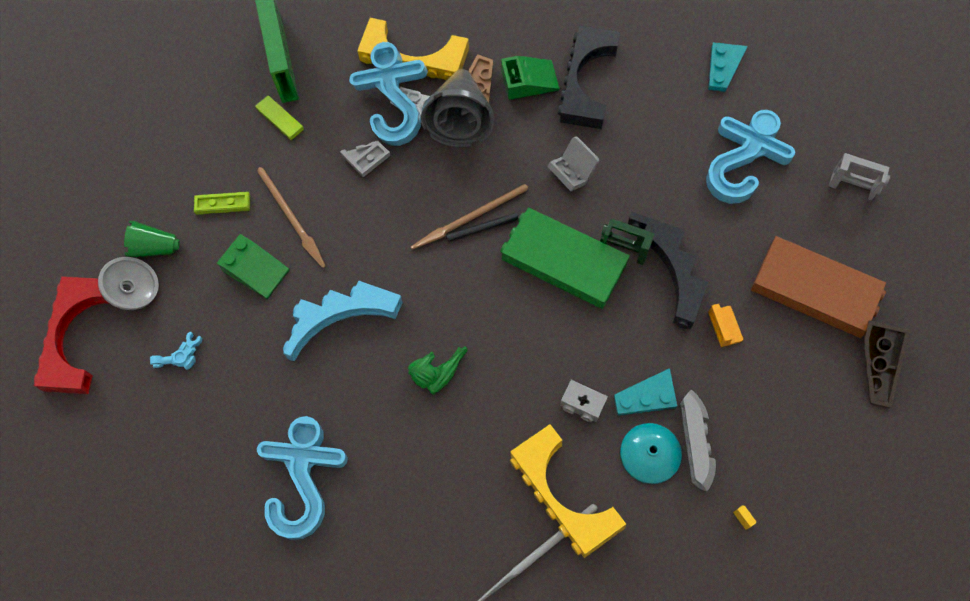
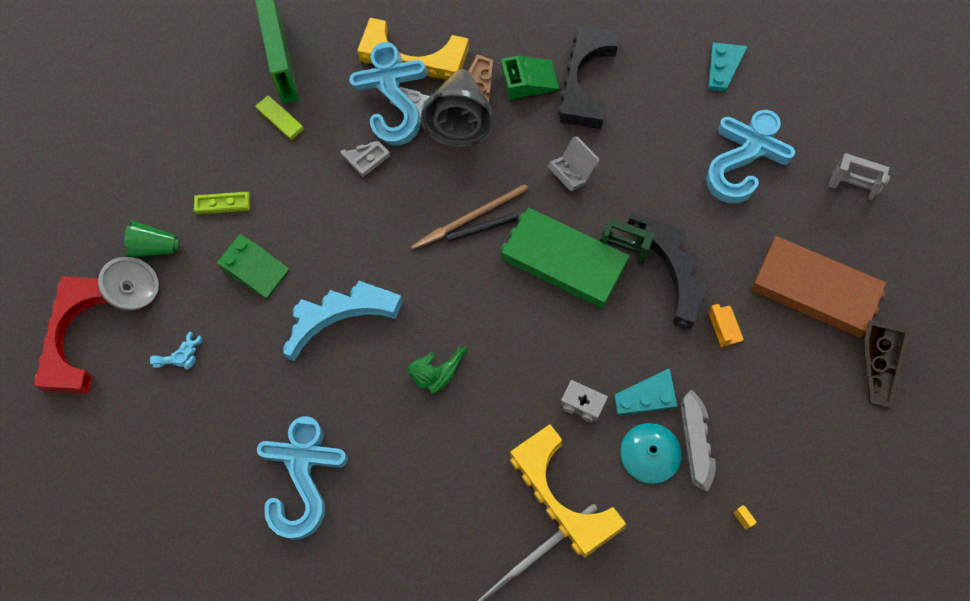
(307, 241): medium nougat piece -> none

